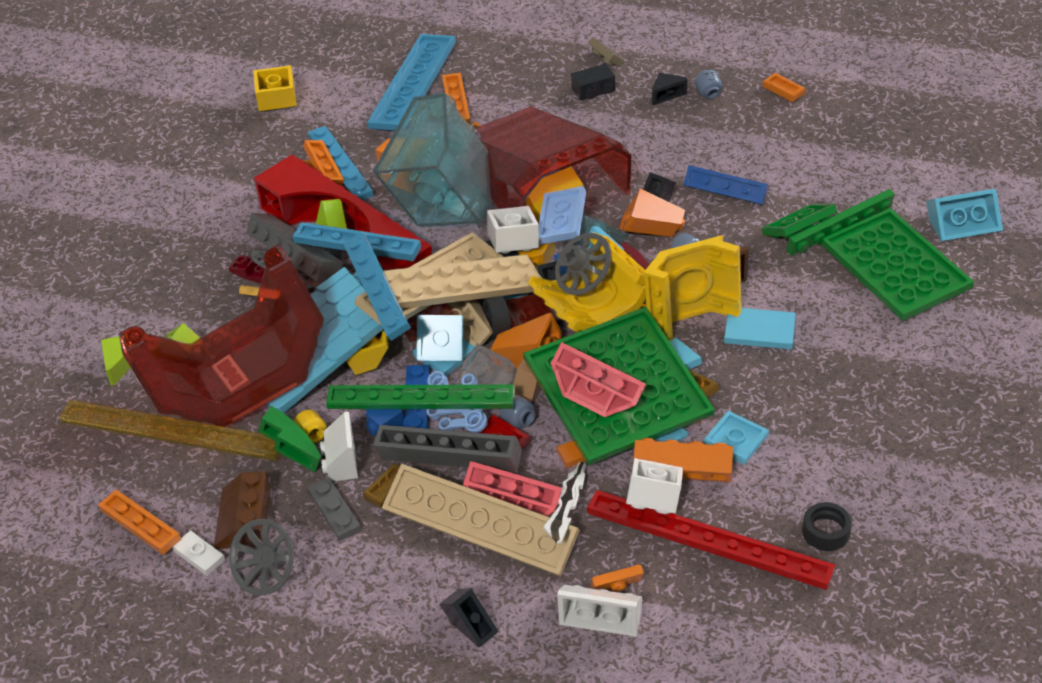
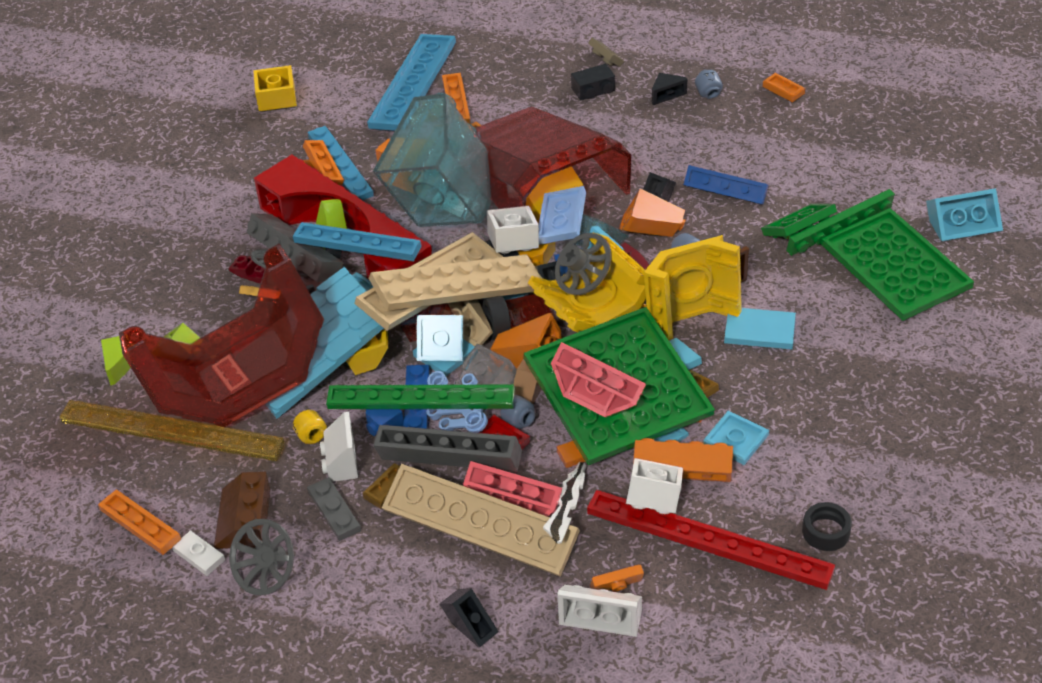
(290, 439): green slope -> none
(376, 286): dark azure plate -> none

